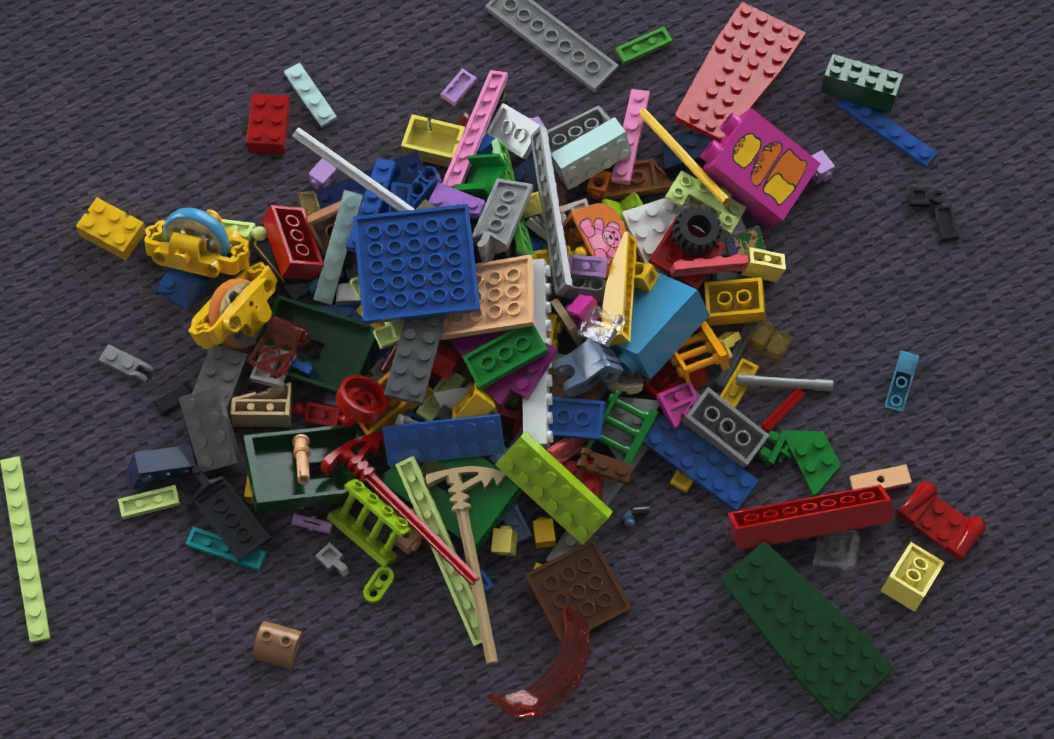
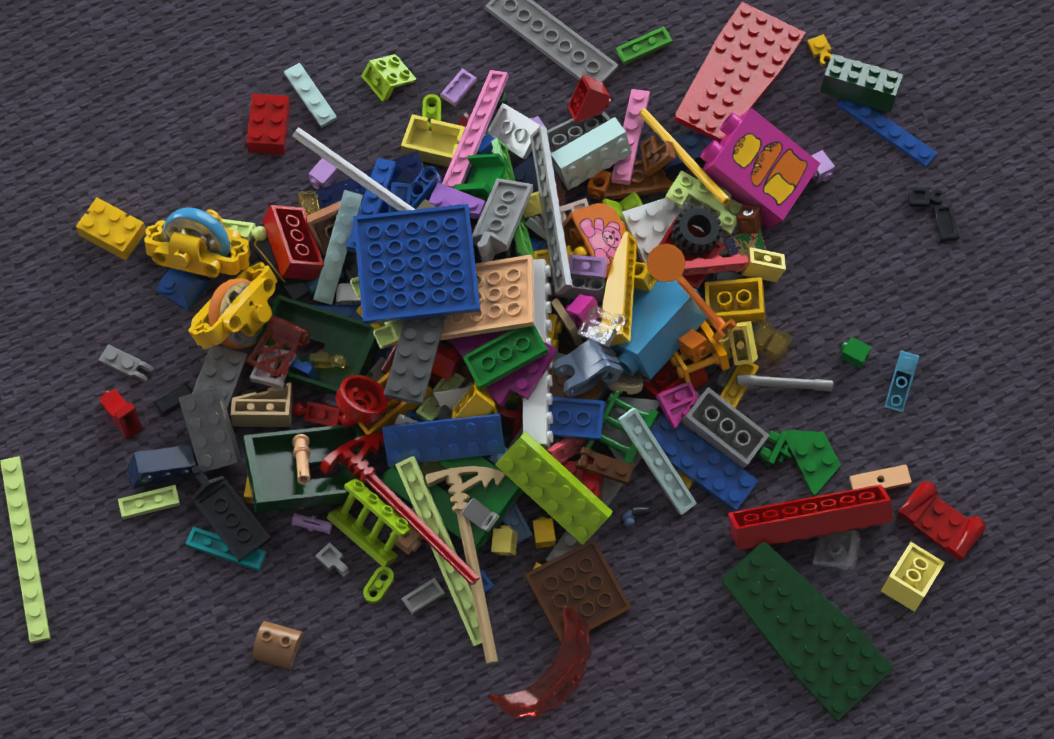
(121, 413): none -> red arch
(324, 360): none -> clear yellow plate
(386, 74): none -> lime bracket
(423, 596): none -> light grey tile
(431, 112): none -> lime plate
(479, 515): none -> light grey bracket
(588, 99): none -> red slope
(655, 156): none -> dark orange tile
(657, 461): none -> light aqua plate
(666, 265): none -> orange piece
(693, 346): none -> orange brick
(743, 343): none -> light yellow brick
(749, 219): none -> reddish brown brick
(783, 410): red axle -> none
(820, 47): none -> yellow plate
(855, 352): none -> green brick

